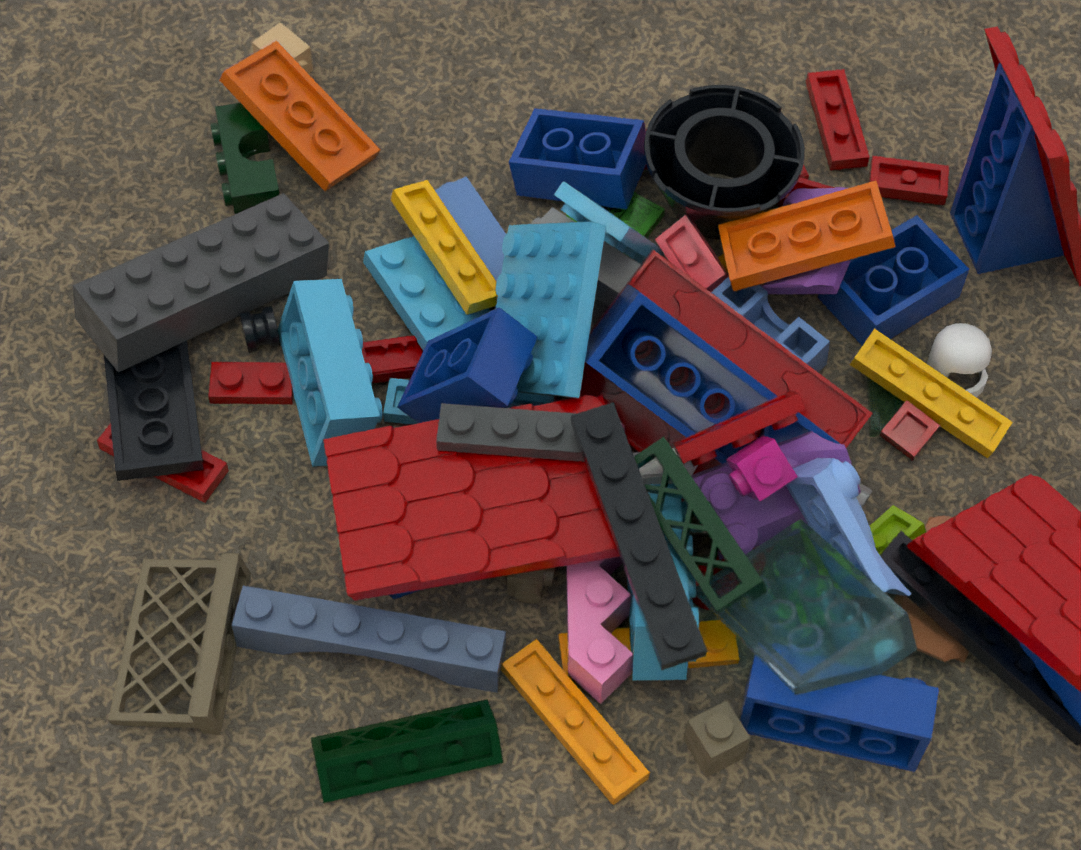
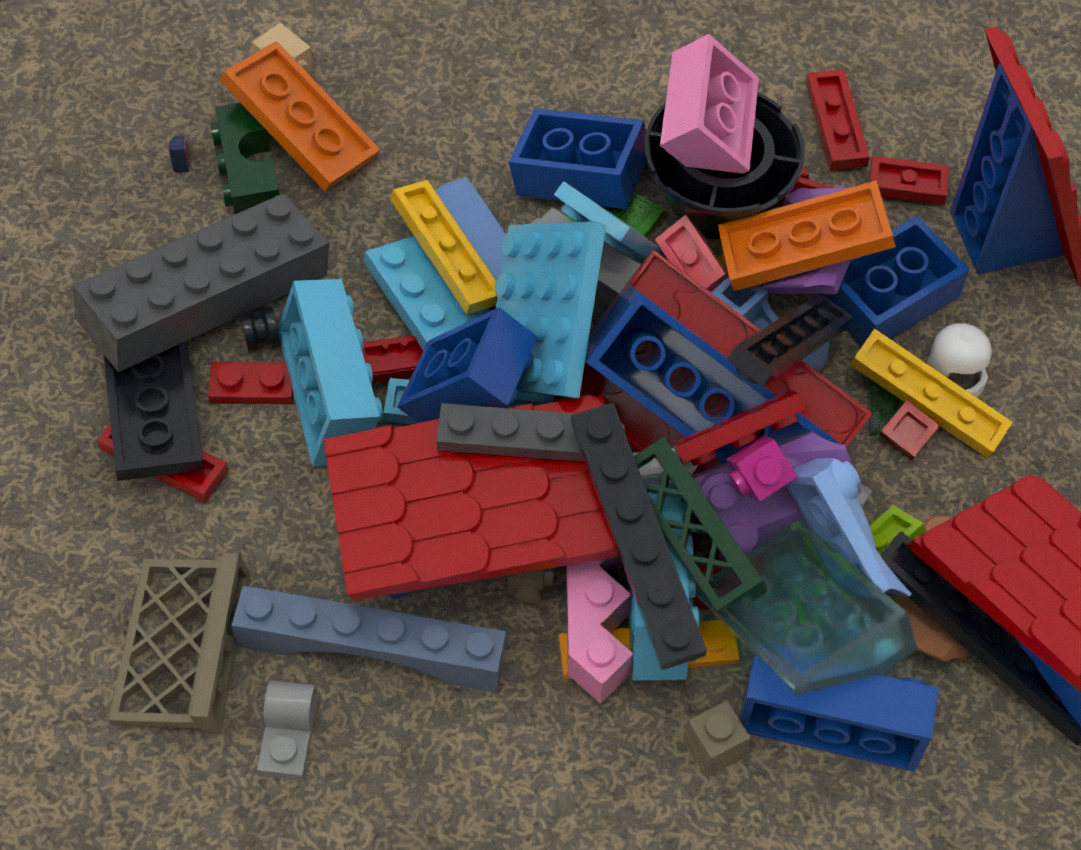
(179, 153): none -> dark blue tile
(288, 729): none -> light grey plate
(407, 751): dark green fence -> none
(575, 722): light orange plate -> none
(709, 108): none -> bright pink slope
(789, 340): none -> black plate

